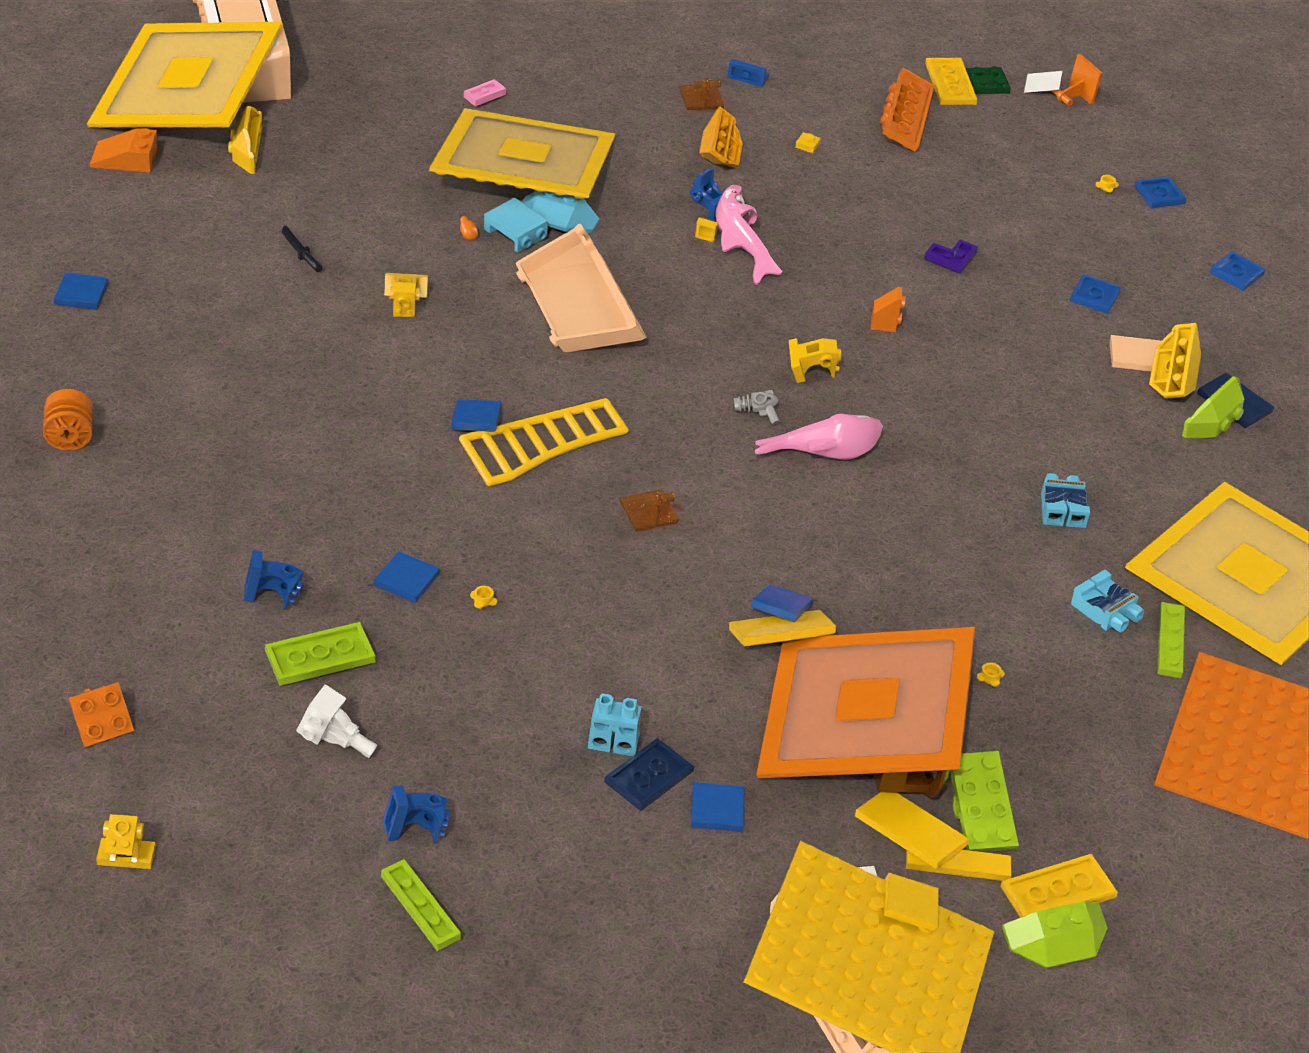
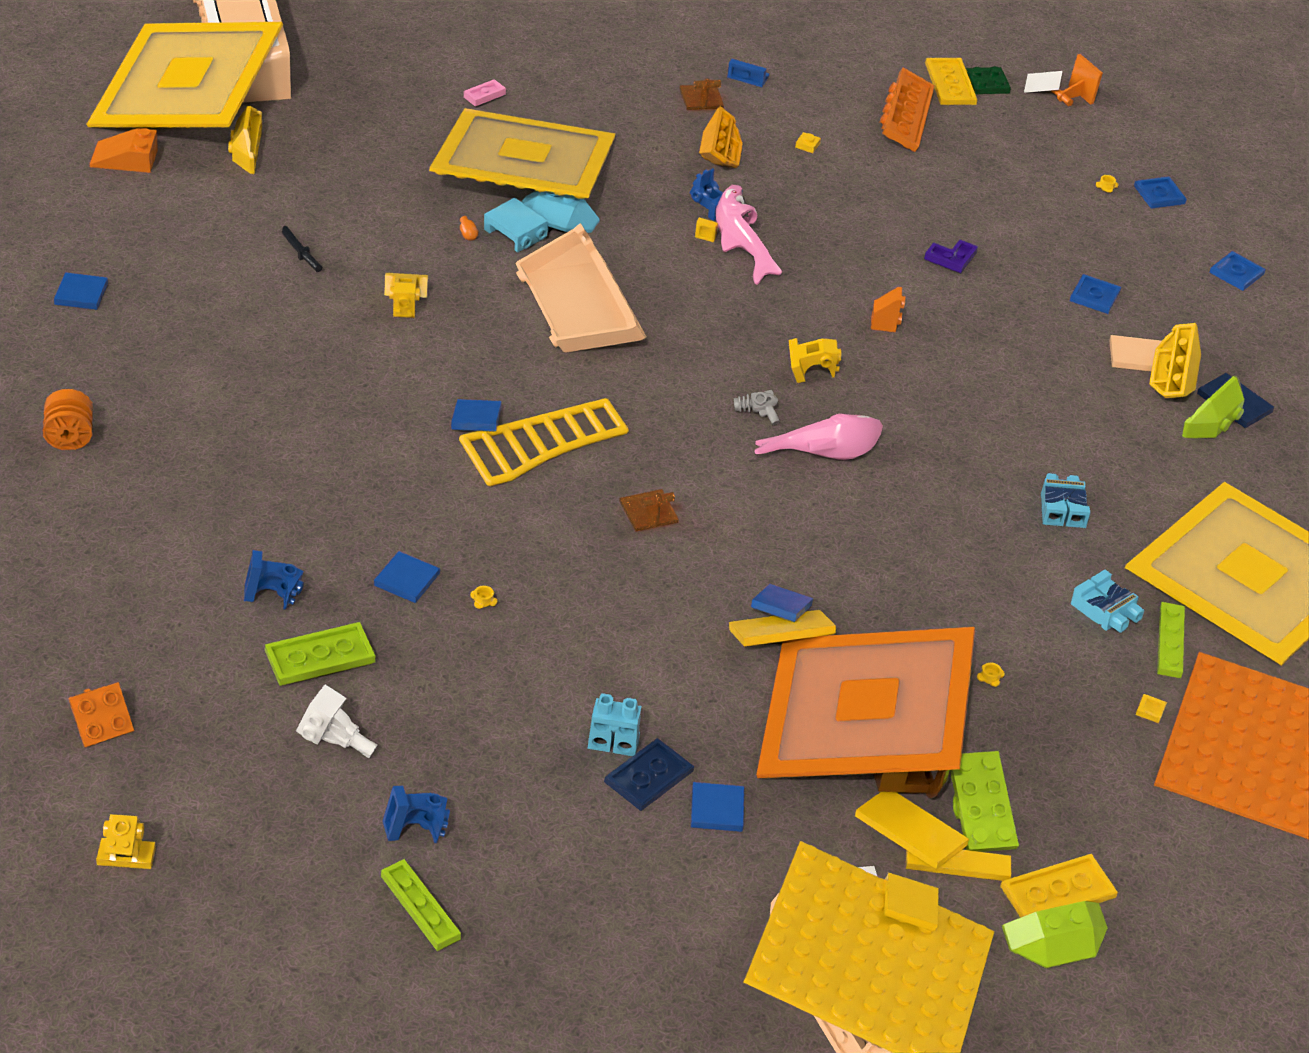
(1151, 708): none -> yellow tile

